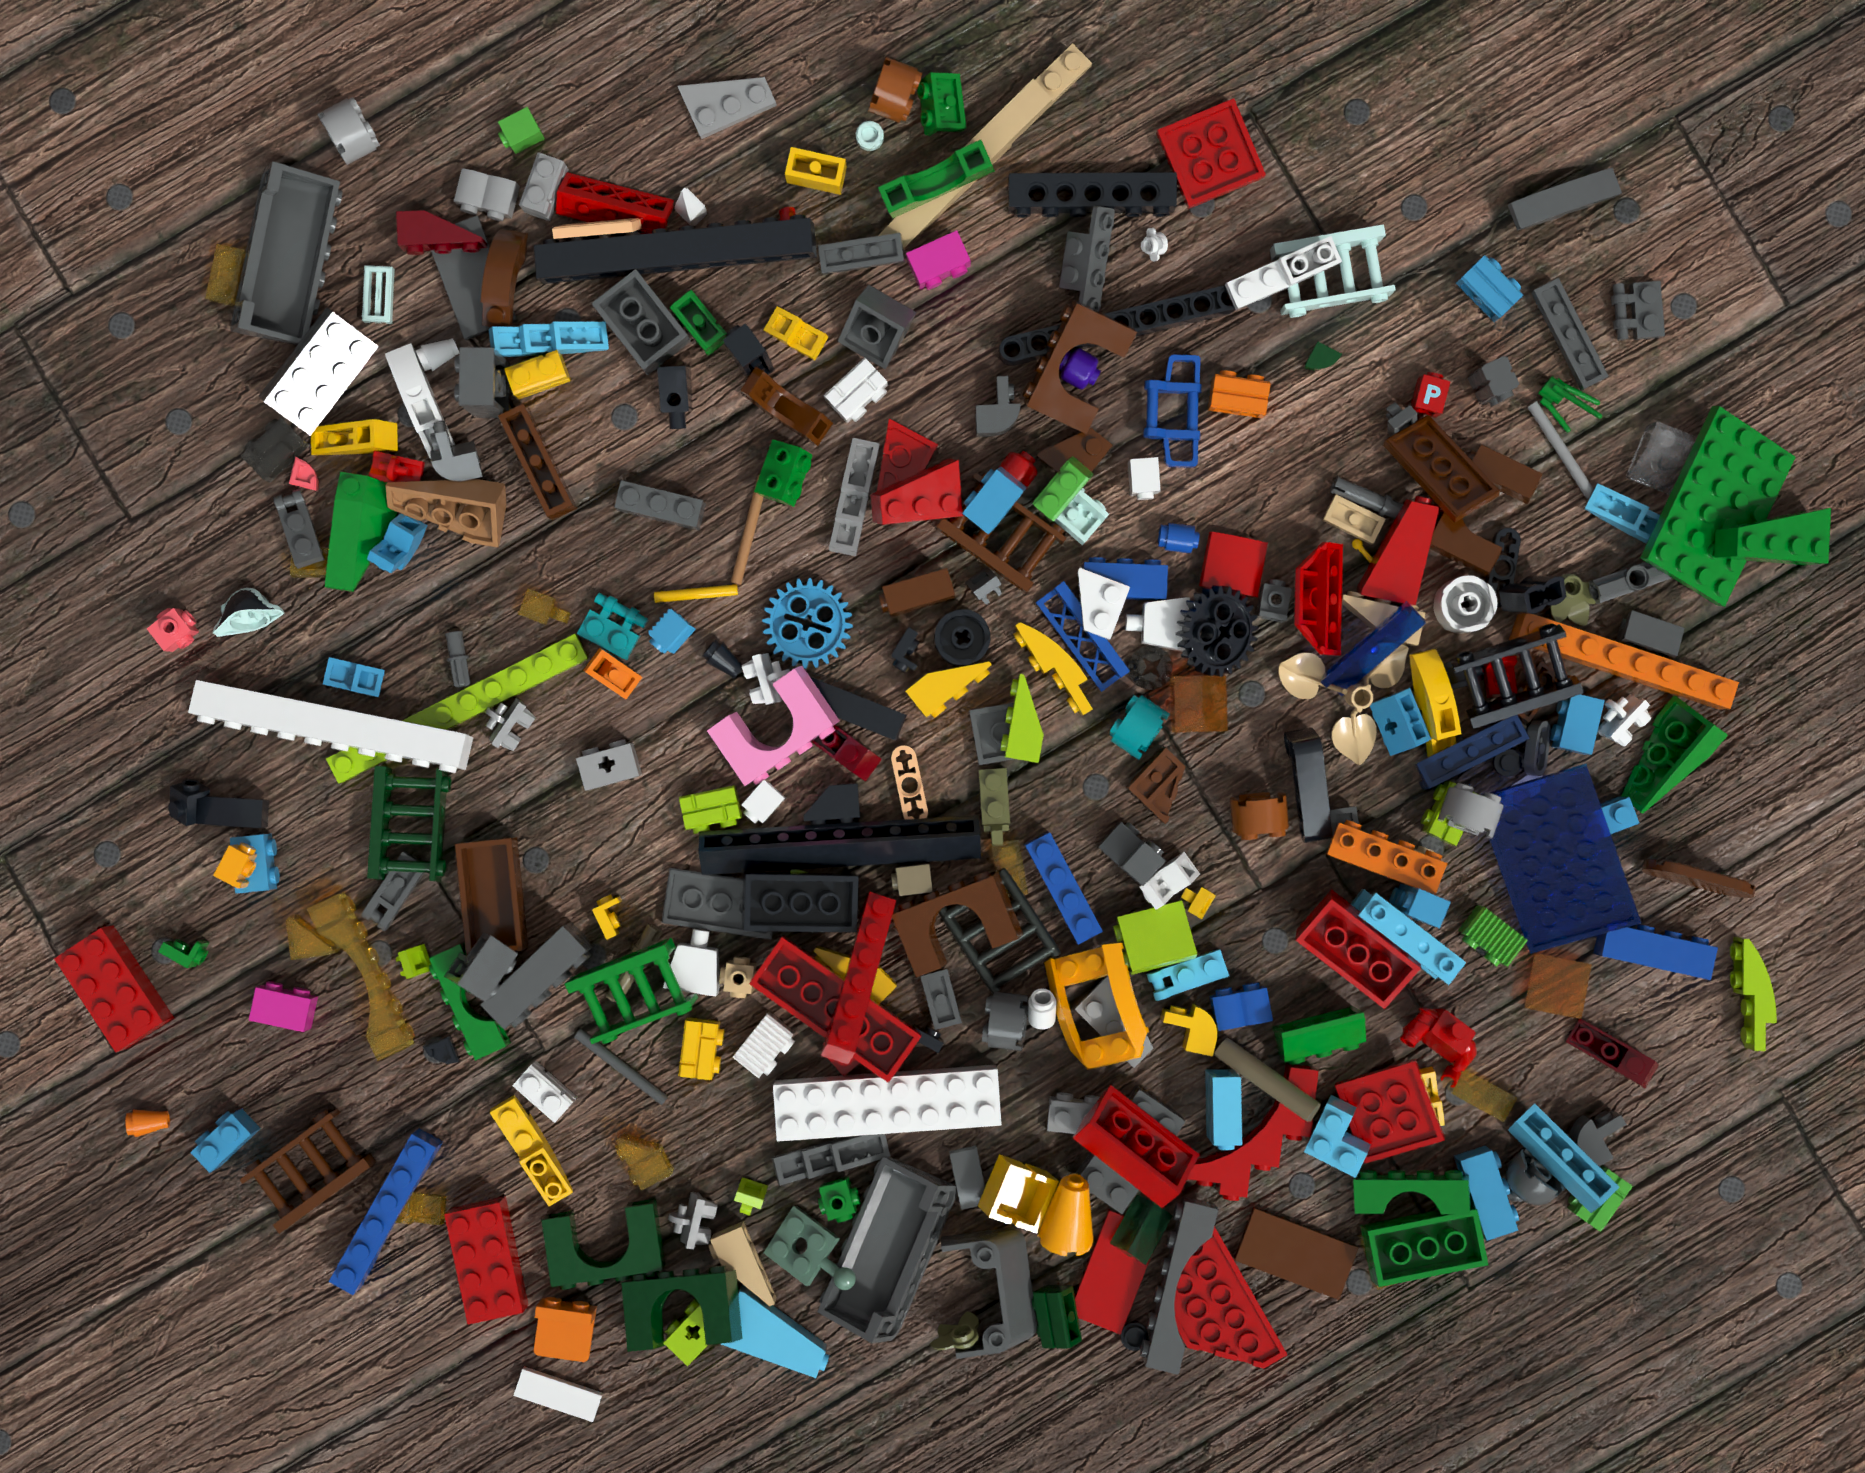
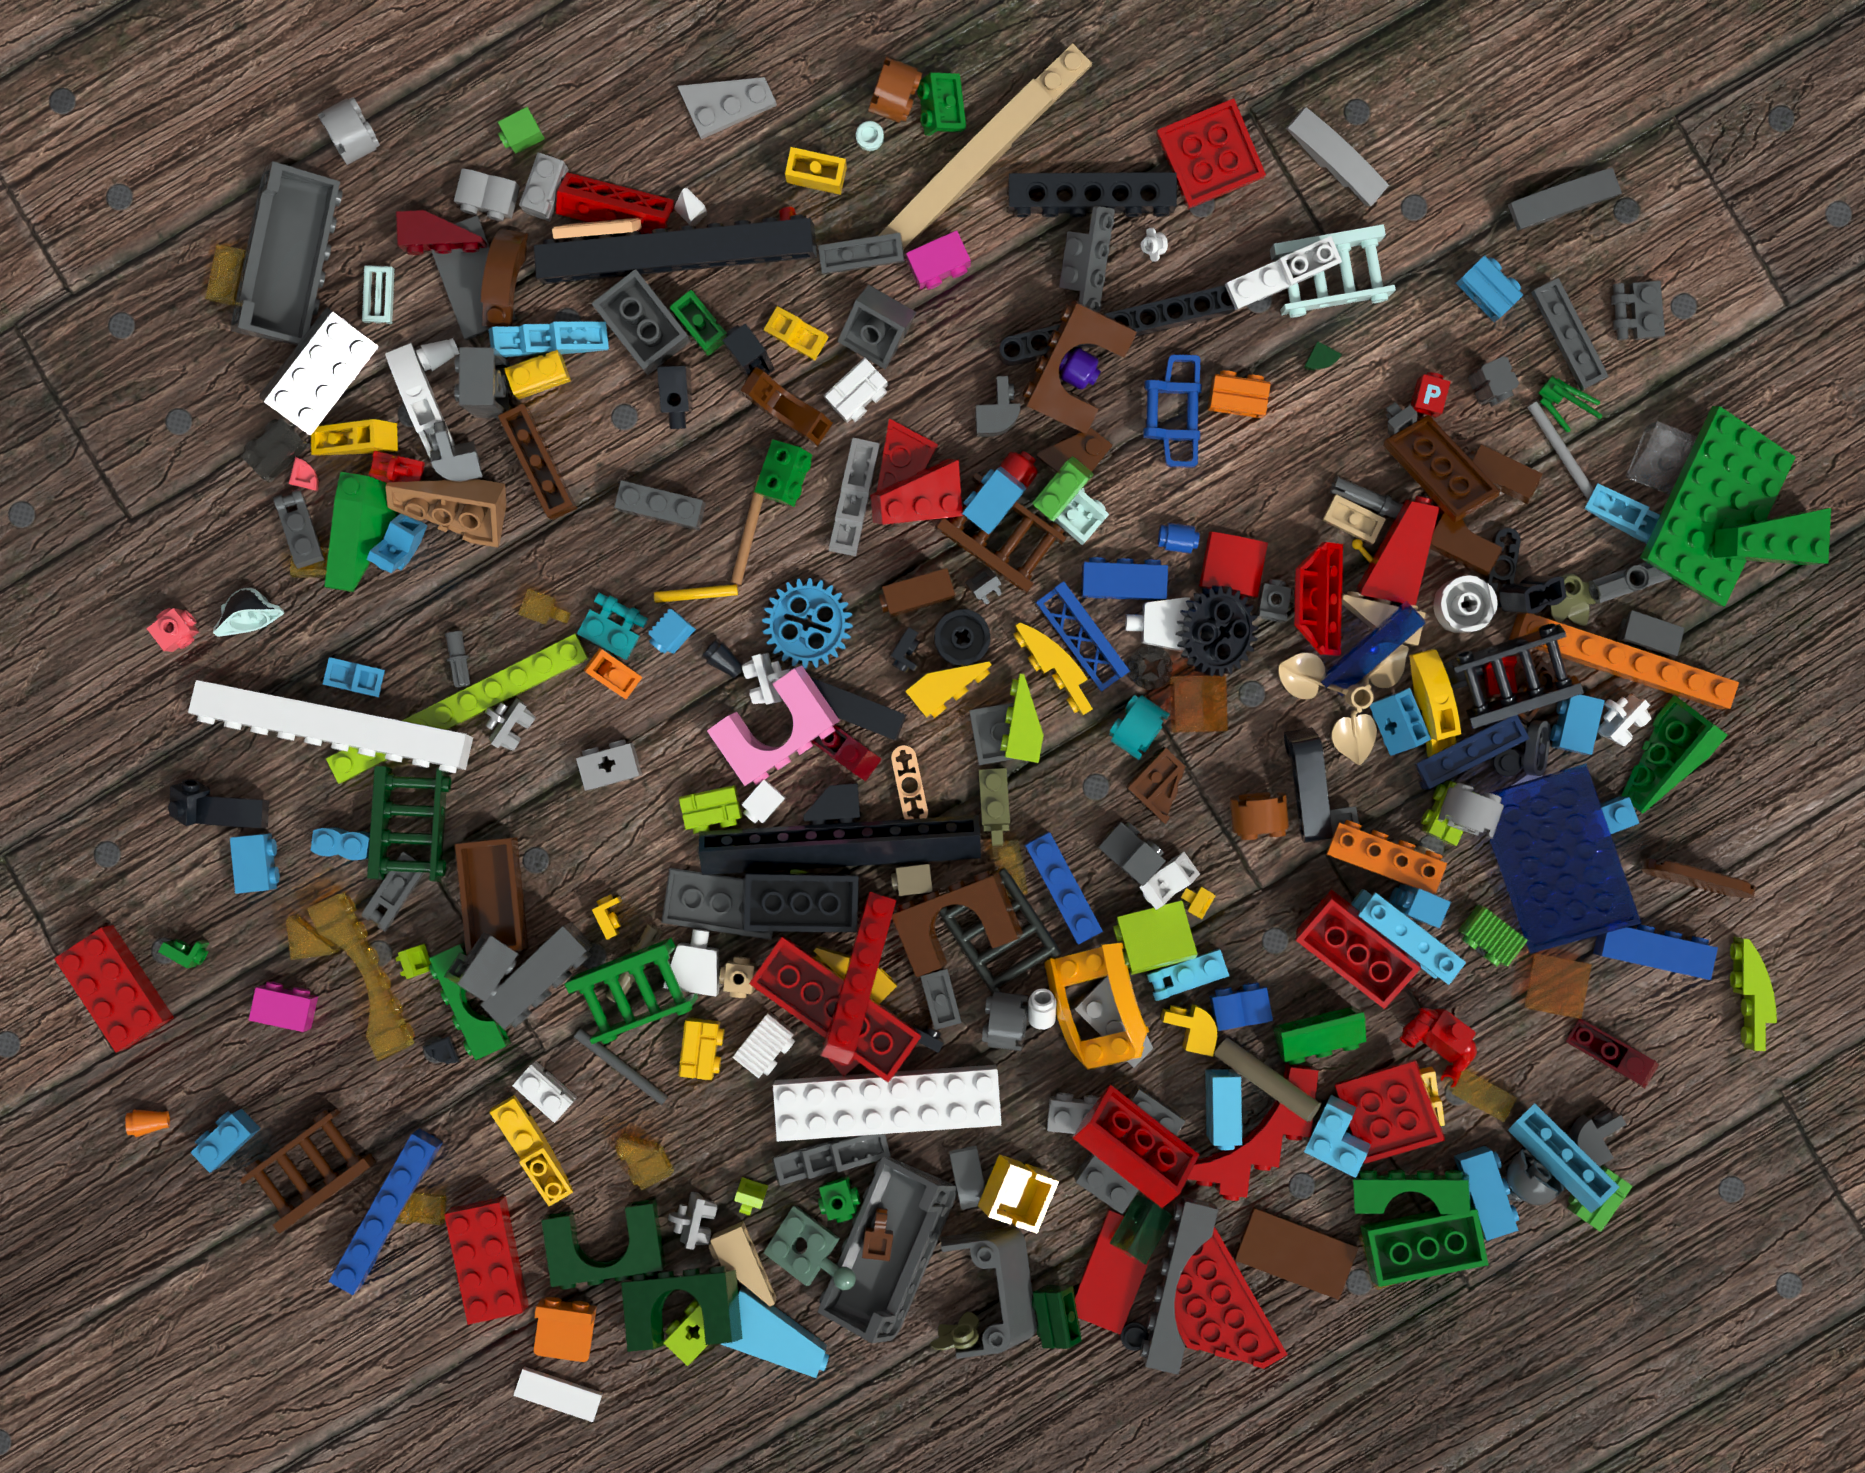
(237, 865): light orange brick -> none
(338, 841): none -> dark azure brick
(878, 1240): none -> reddish brown plate
(922, 187): green arch -> none
(1068, 1218): light orange cone -> none
(1100, 602): white wing -> none
(1144, 478): white brick -> none
(1337, 156): none -> light grey slope

